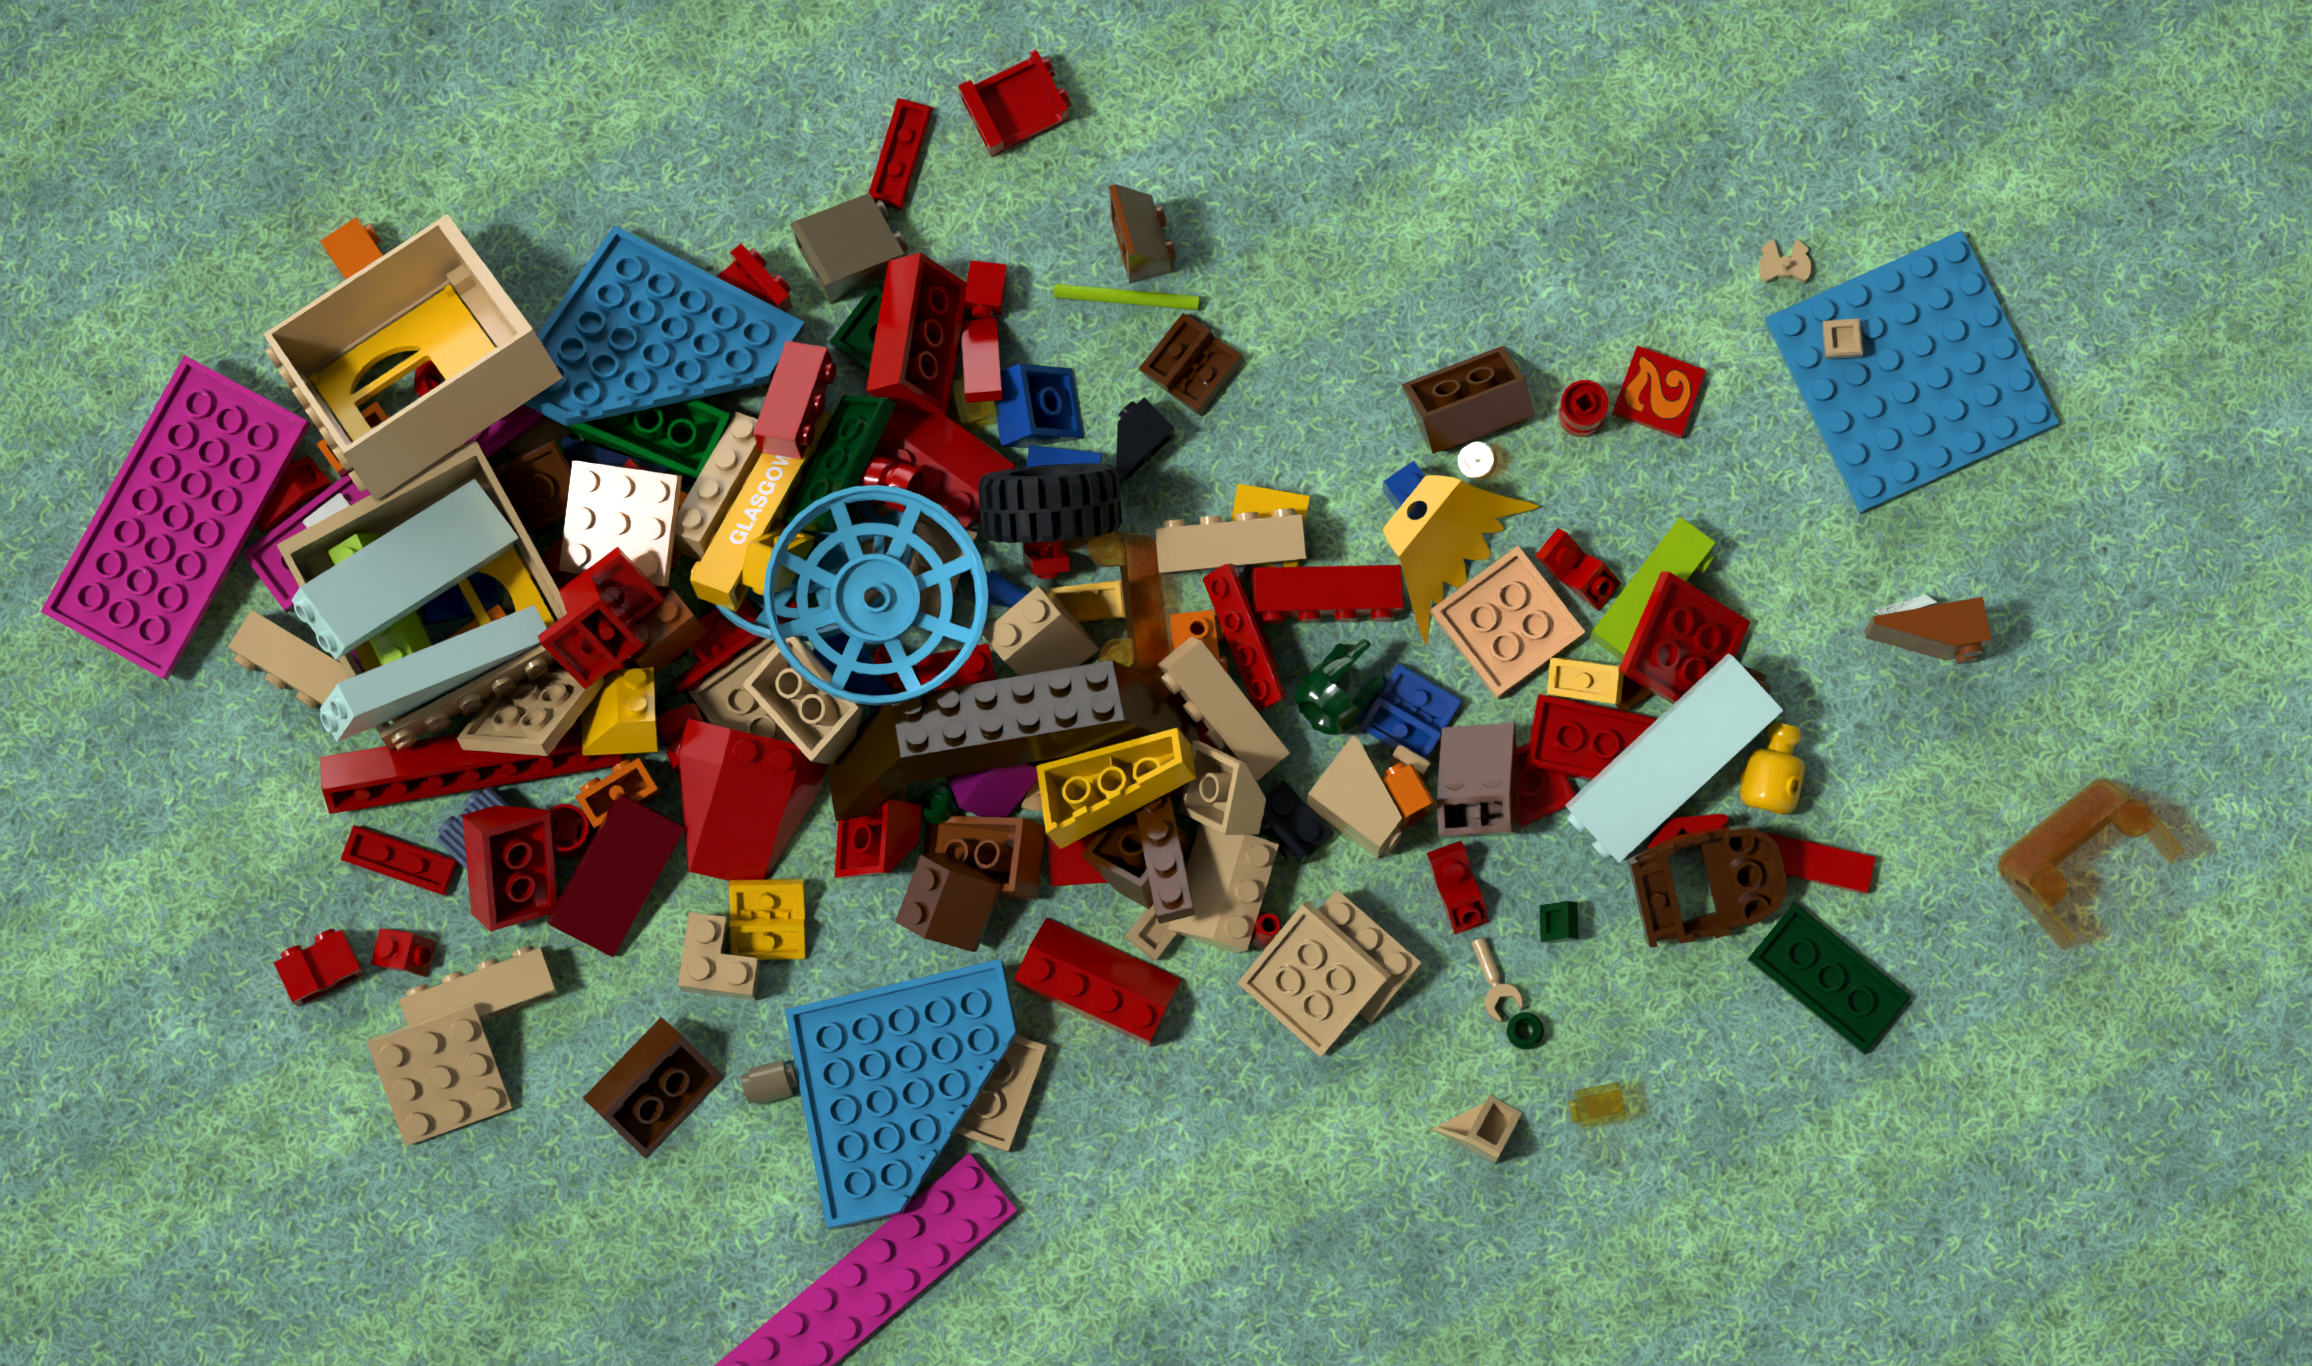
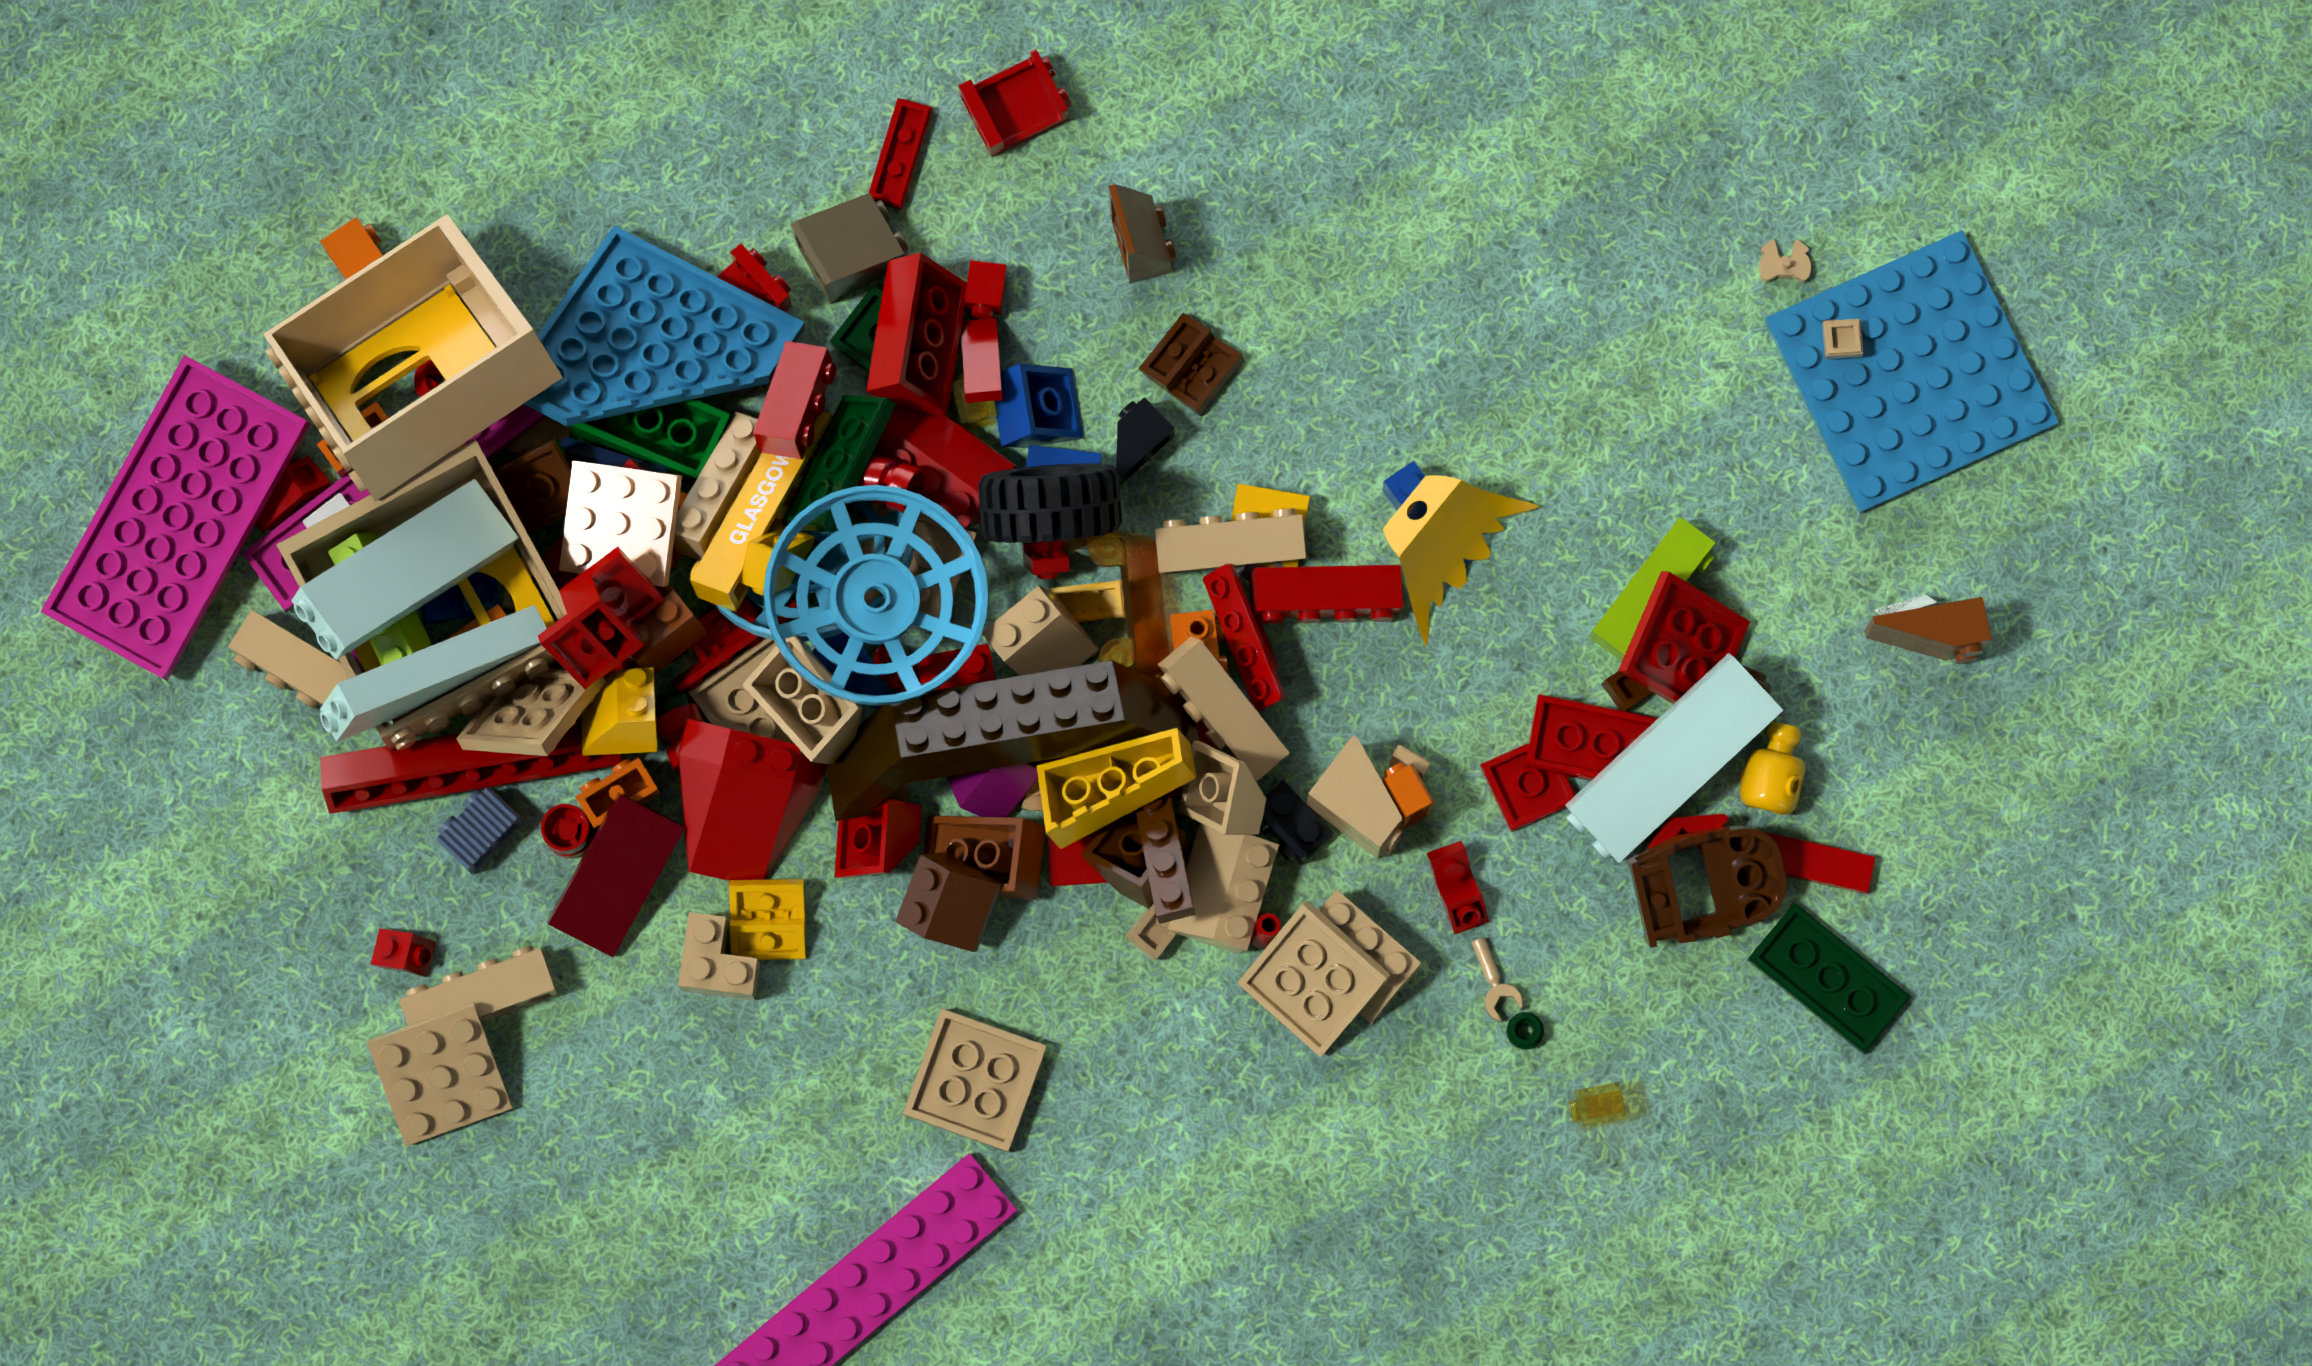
(319, 967): red brick -> none
(399, 860): red tile -> none
(509, 865): red slope -> none
(653, 1087): reddish brown slope -> none
(769, 1082): dark tan brick -> none
(893, 1079): dark azure plate -> none
(937, 804): dark green tile -> none
(1002, 591): blue cone -> none
(1097, 981): red slope -> none
(1123, 296): lime bar -> none
(1320, 692): dark green piece -> none
(1410, 712): blue slope -> none
(1469, 399): reddish brown slope -> none
(1477, 460): tile -> none
(1478, 781): slope -> none
(1482, 1128): tan slope -> none
(1507, 622): light nougat plate -> none
(1559, 922): dark green plate -> none
(1577, 570): red slope -> none
(1583, 408): red wheel -> none
(1585, 680): yellow plate -> none
(1658, 392): tile -> none
(2031, 862): clear orange windscreen -> none

